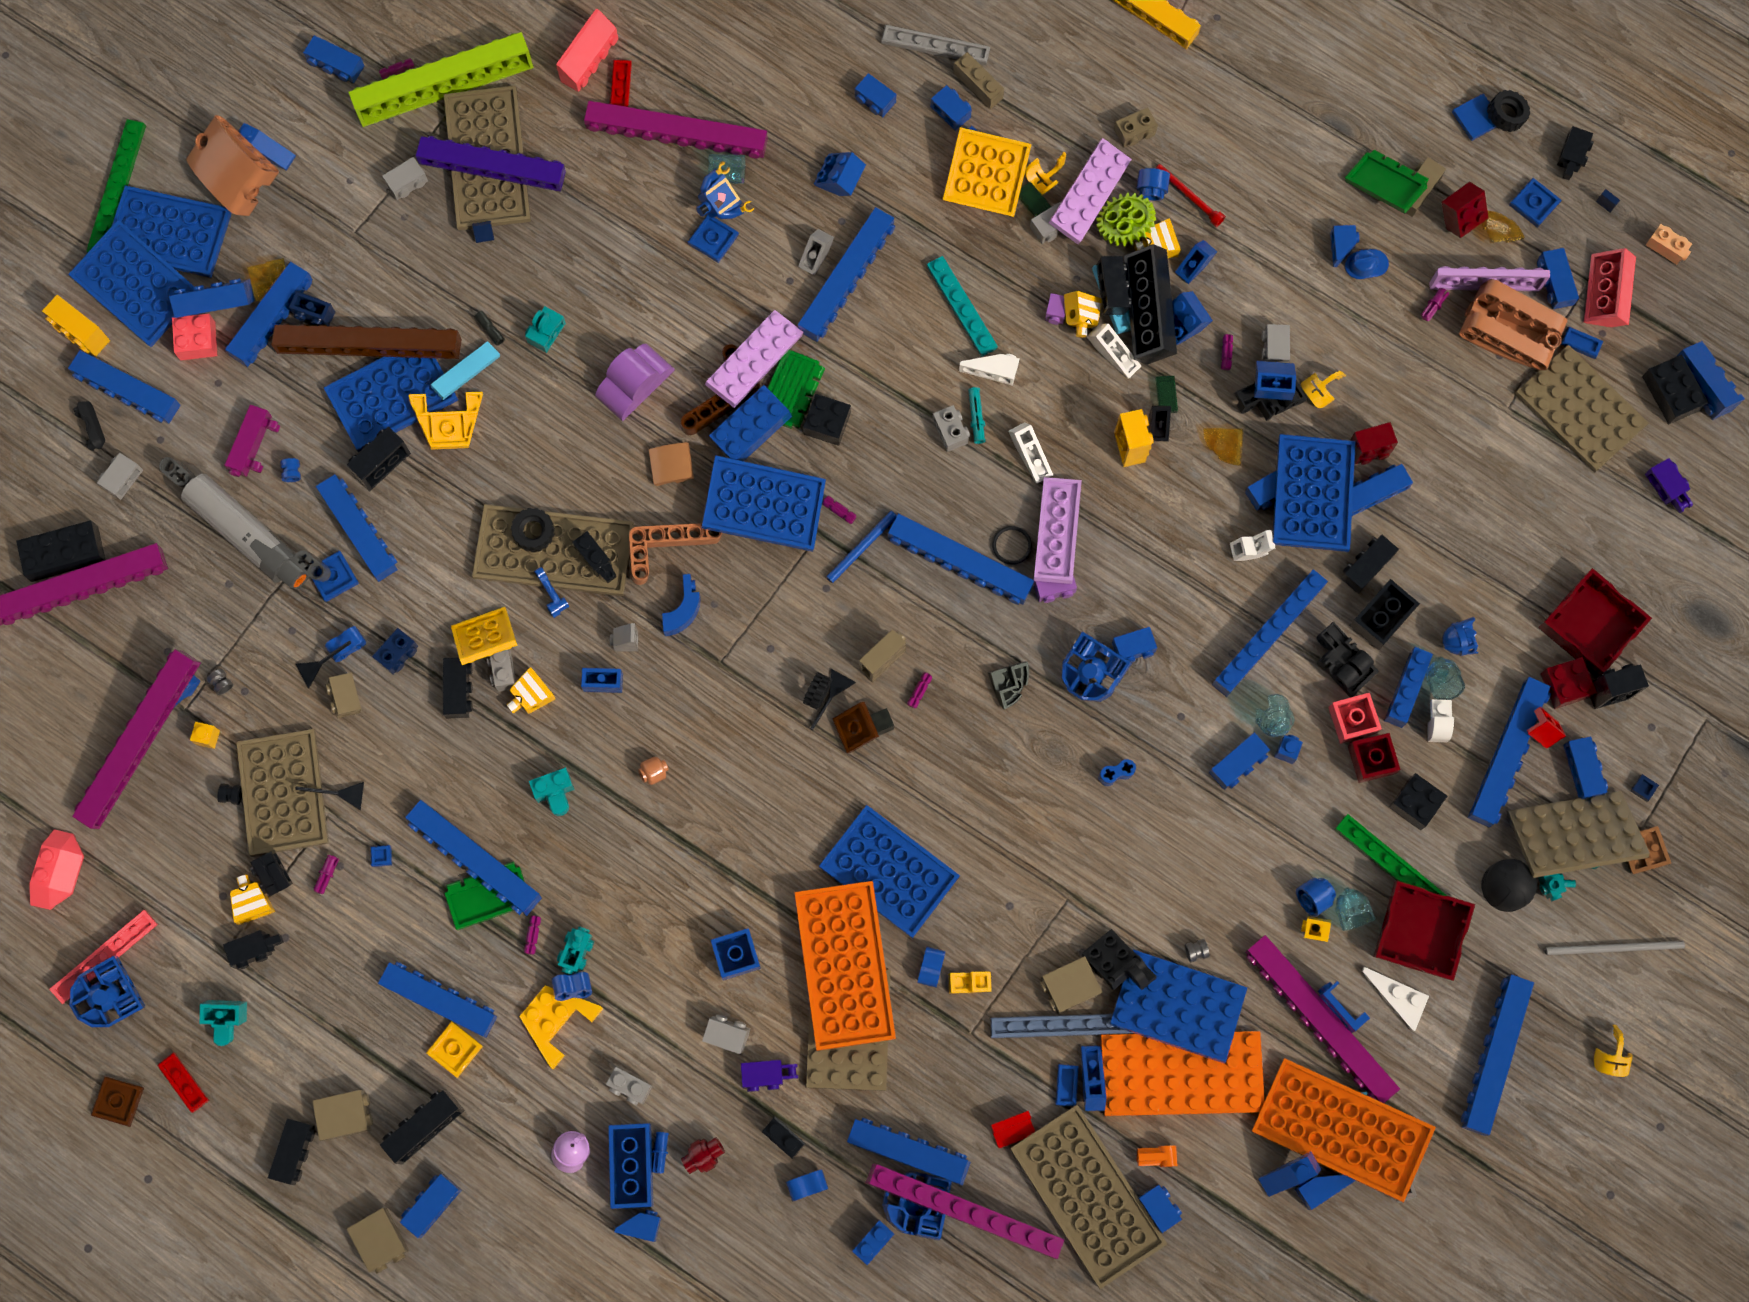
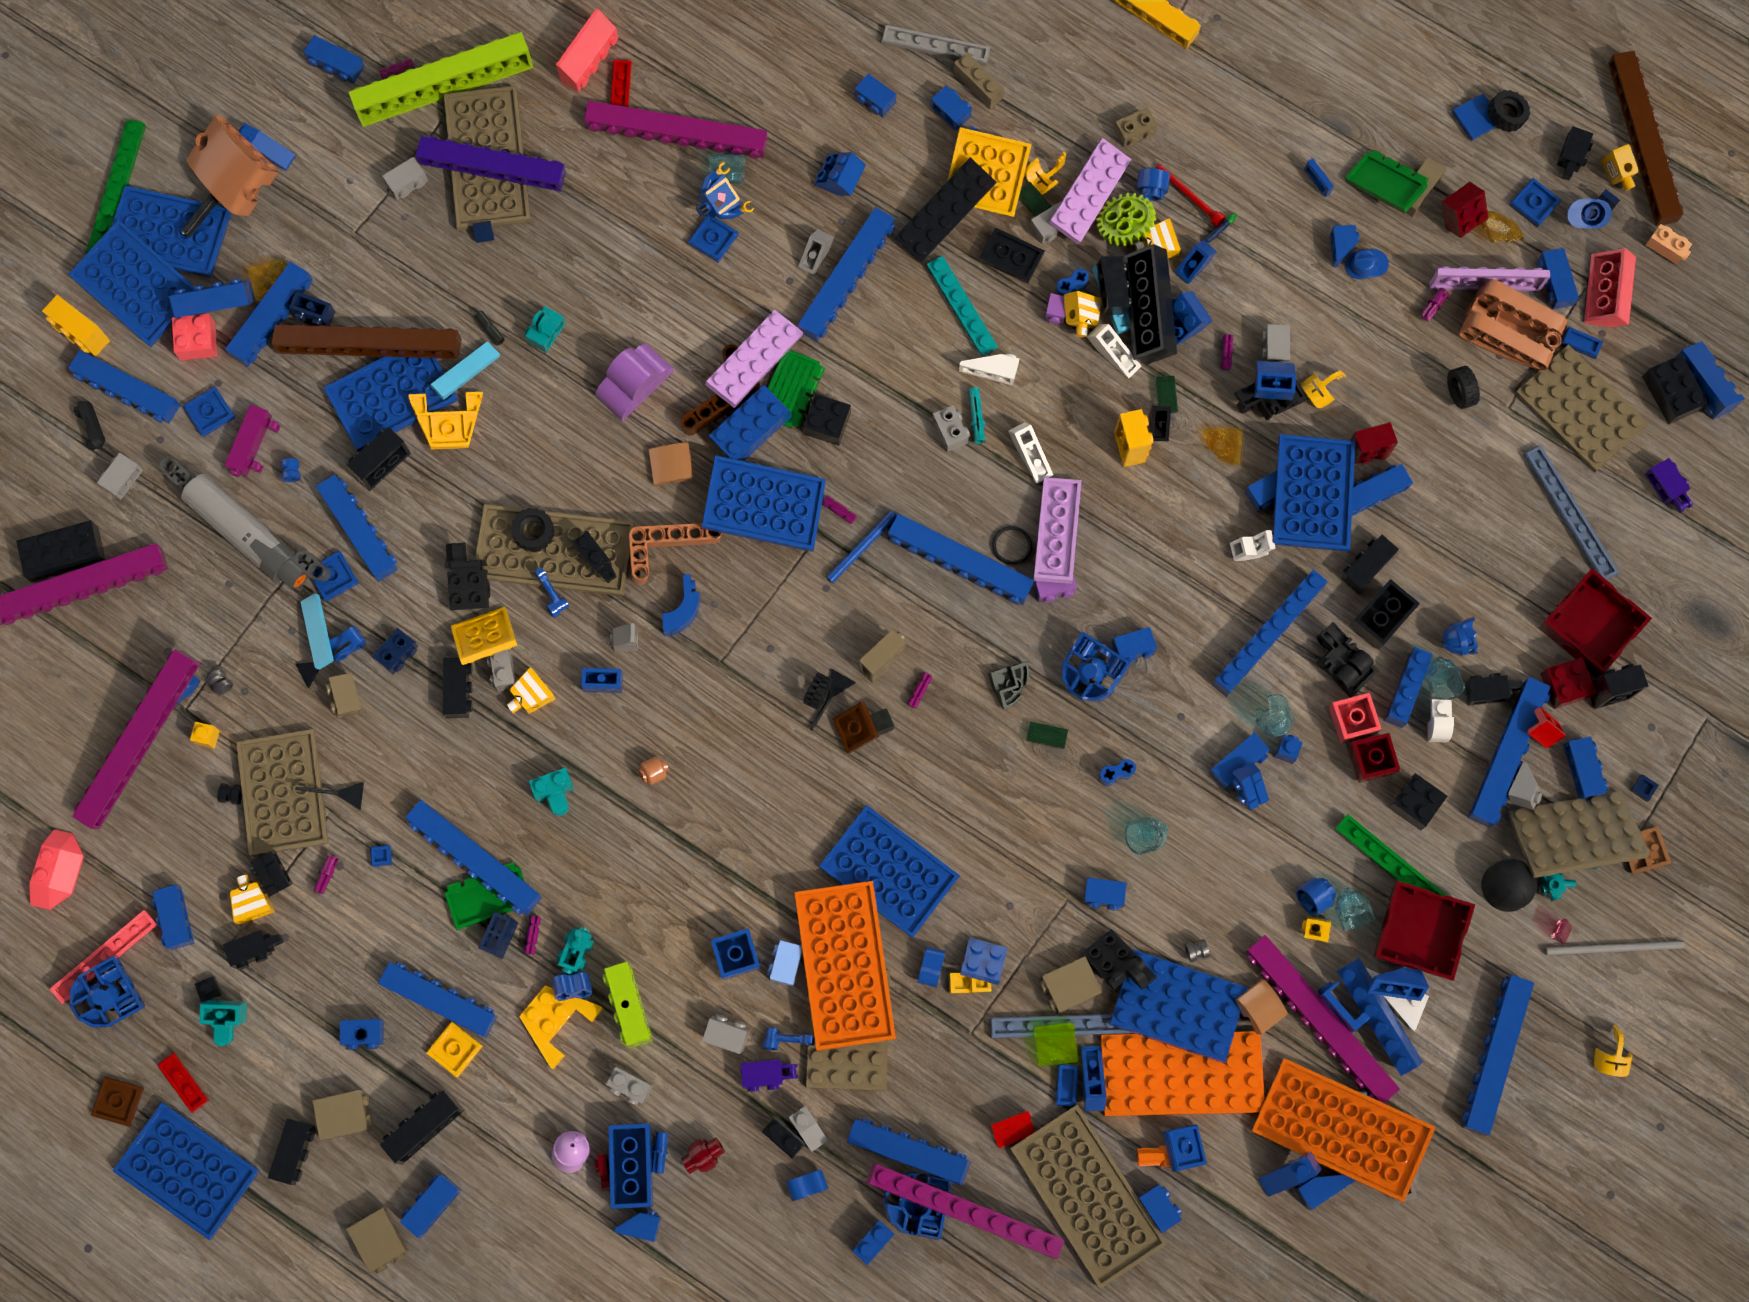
(172, 917): none -> blue brick
(186, 1171): none -> blue plate
(199, 216): none -> black axle
(208, 989): none -> black plate
(209, 411): none -> blue tile
(317, 631): none -> medium azure tile
(349, 1033): none -> blue brick
(468, 581): none -> black plate
(498, 935): none -> dark blue hinge
(602, 1167): none -> dark red plate
(623, 992): none -> lime brick
(773, 1038): none -> blue brick
(786, 963): none -> light blue brick
(808, 1128): none -> light grey slope
(945, 210): none -> black plate
(983, 961): none -> blue plate
(1011, 255): none -> black plate
(1047, 735): none -> clear green tile
(1055, 1043): none -> clear neon green tile
(1072, 284): none -> blue axle
(1104, 893): none -> blue brick
(1146, 835): none -> clear light blue helmet
(1184, 1148): none -> blue tile
(1220, 228): none -> dark blue piece
(1250, 786): none -> blue brick
(1261, 1006): none -> medium nougat slope
(1318, 177): none -> blue tile
(1381, 1018): none -> blue brick
(1400, 983): none -> blue slope
(1463, 387): none -> black tyre
(1490, 689): none -> black hinge
(1525, 789): none -> light grey slope
(1562, 931): none -> clear pink slope
(1570, 512): none -> sand blue tile
(1589, 213): none -> blue piece
(1620, 166): none -> yellow torso
(1645, 138): none -> reddish brown brick

